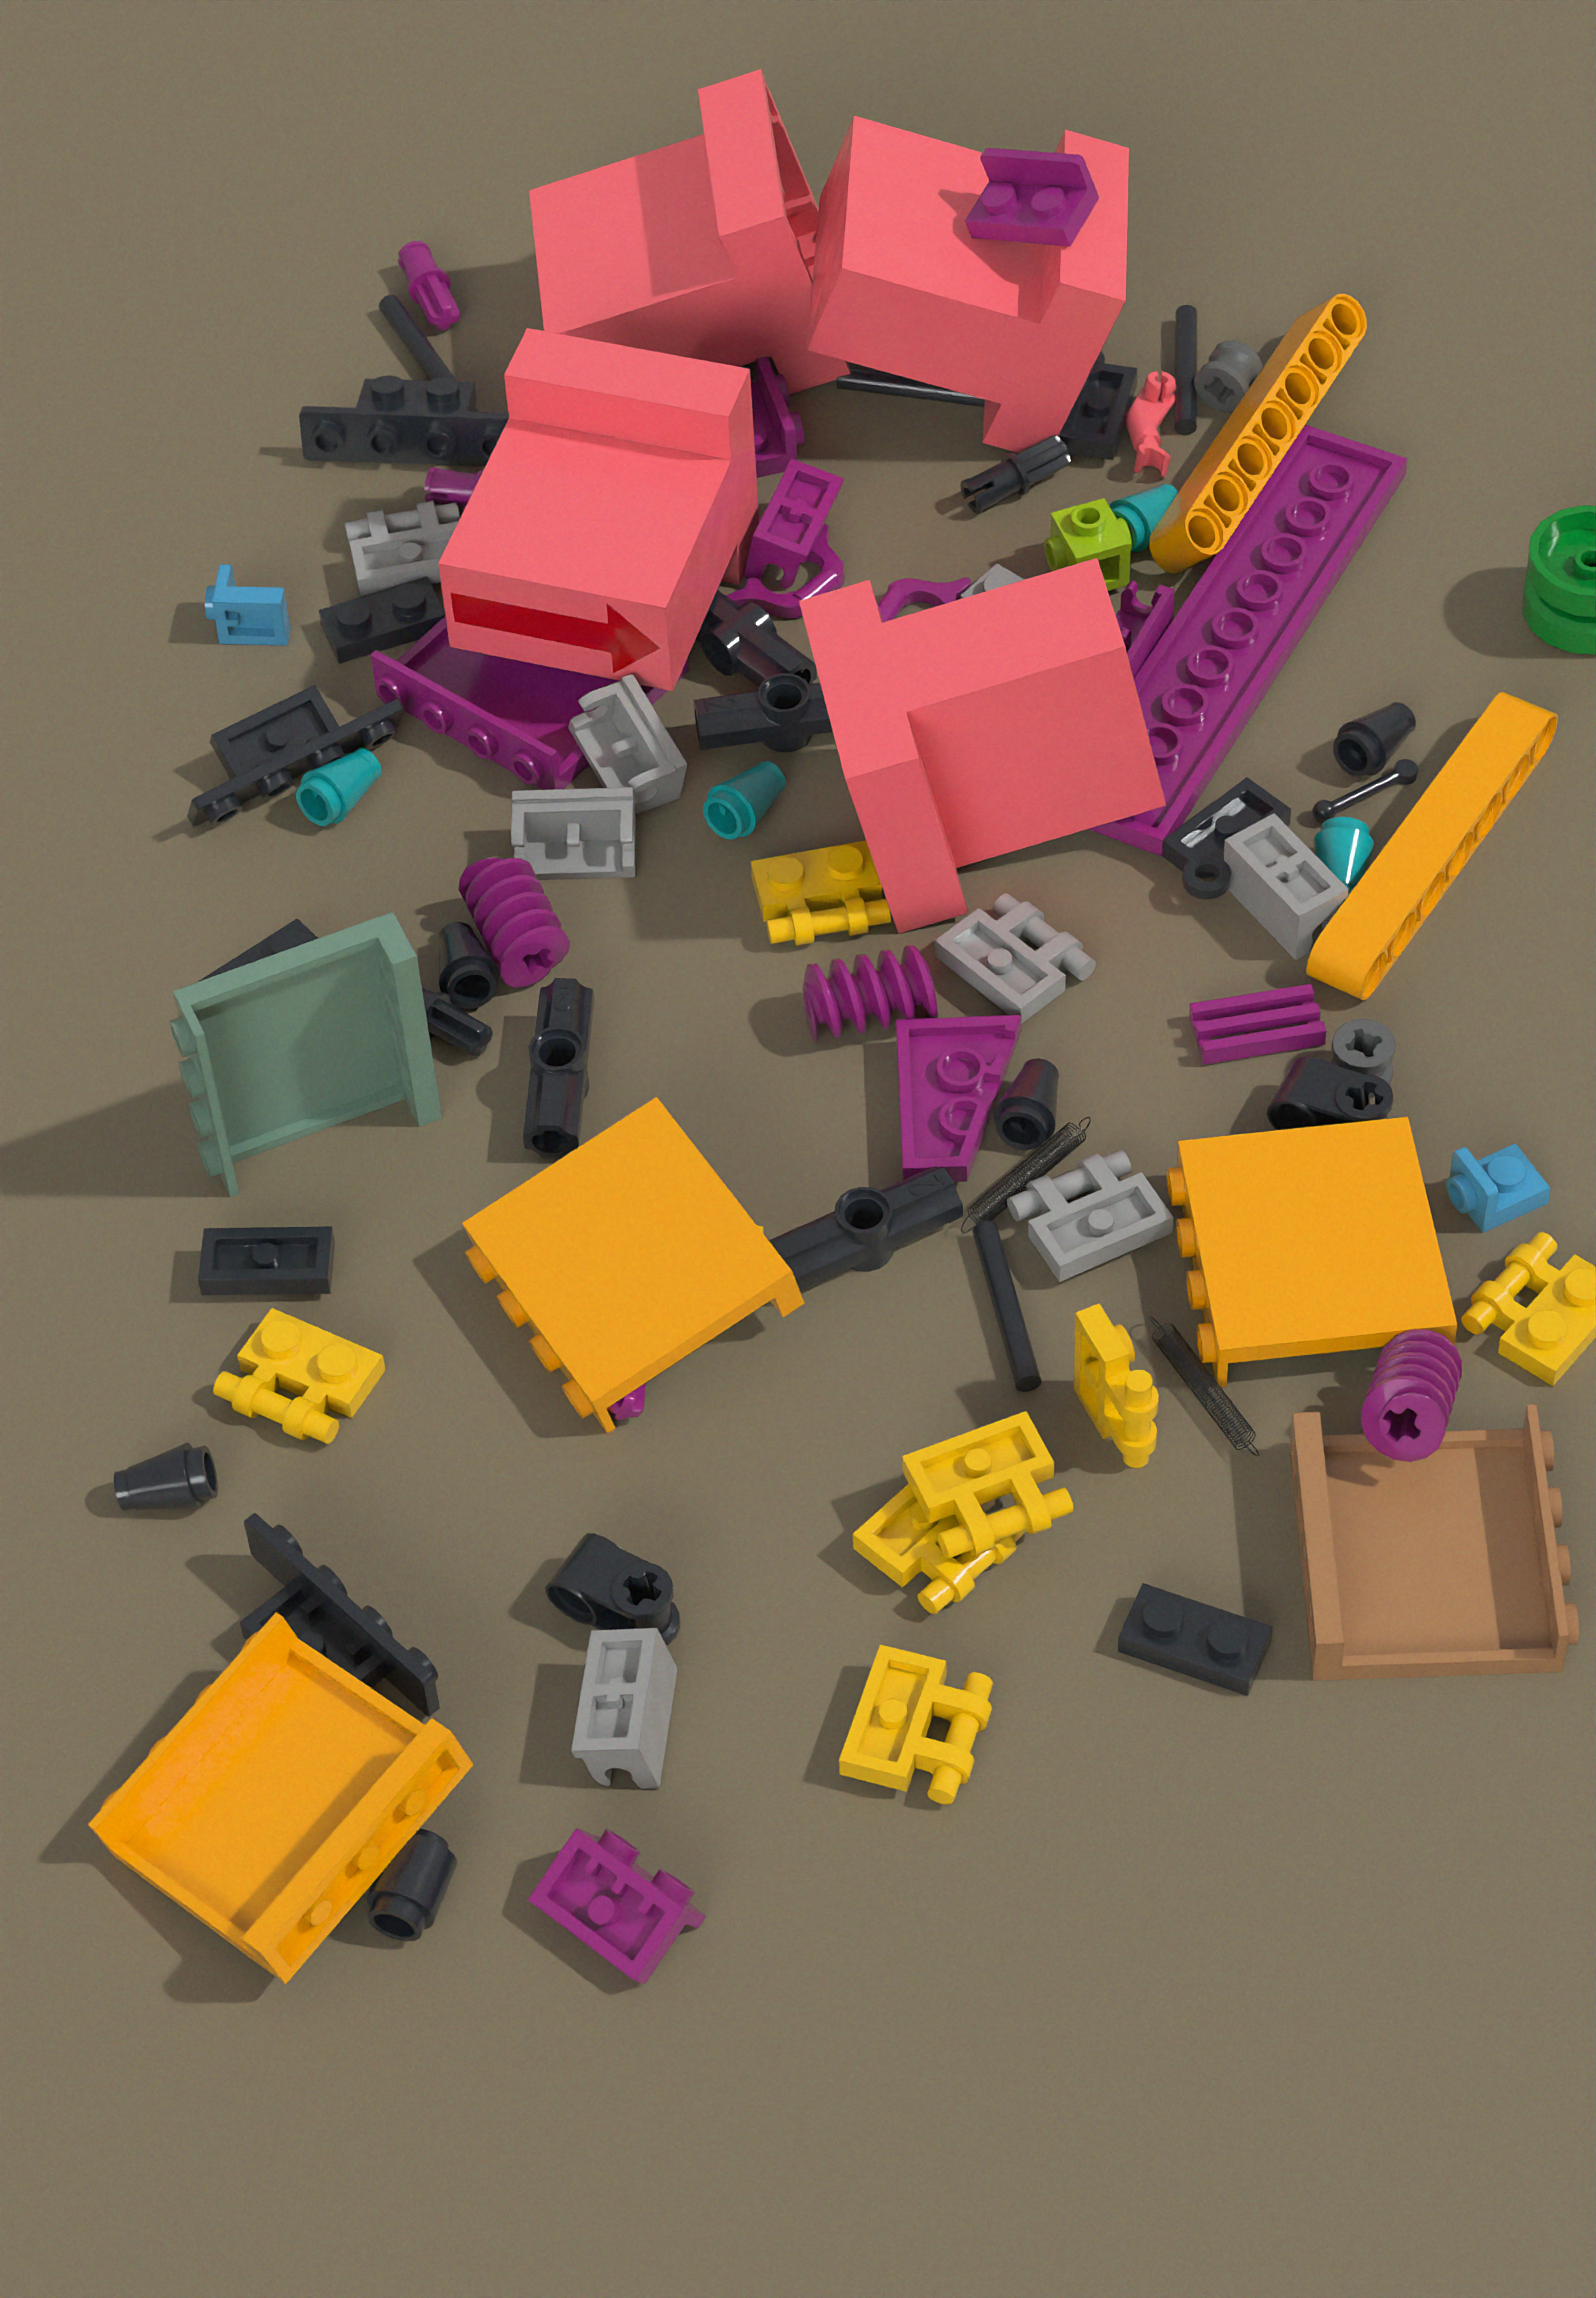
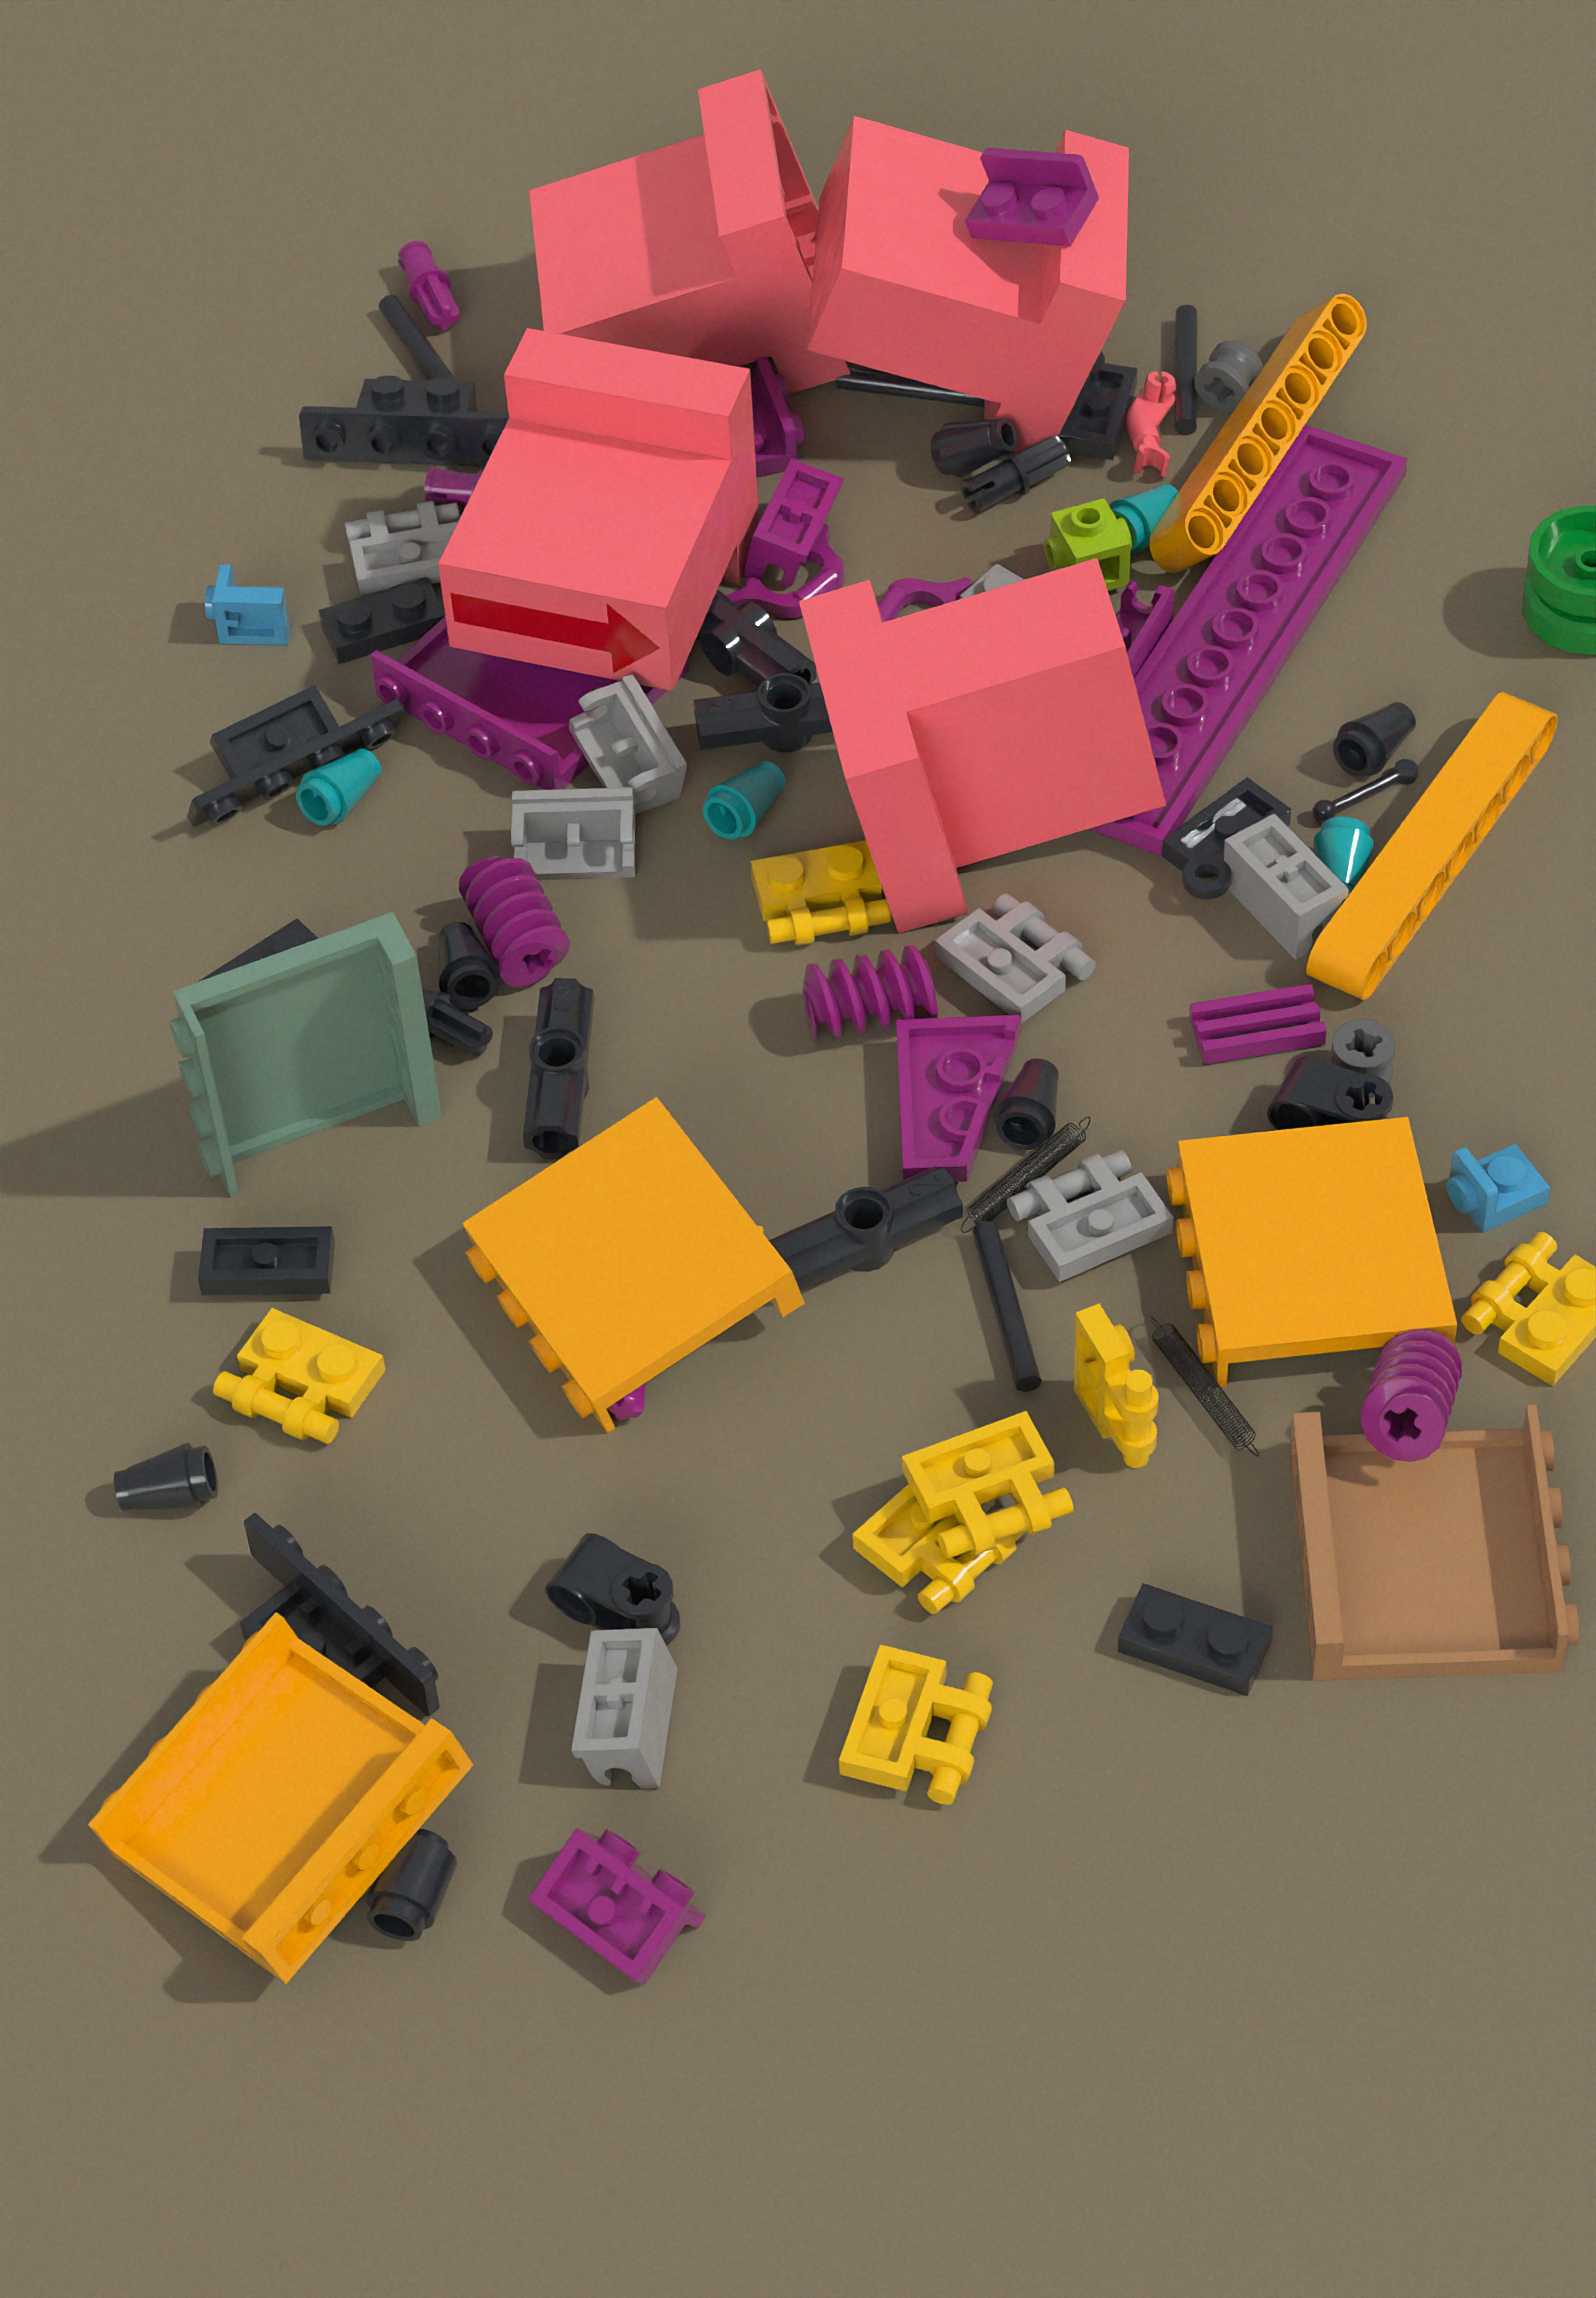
(971, 445): none -> black cone

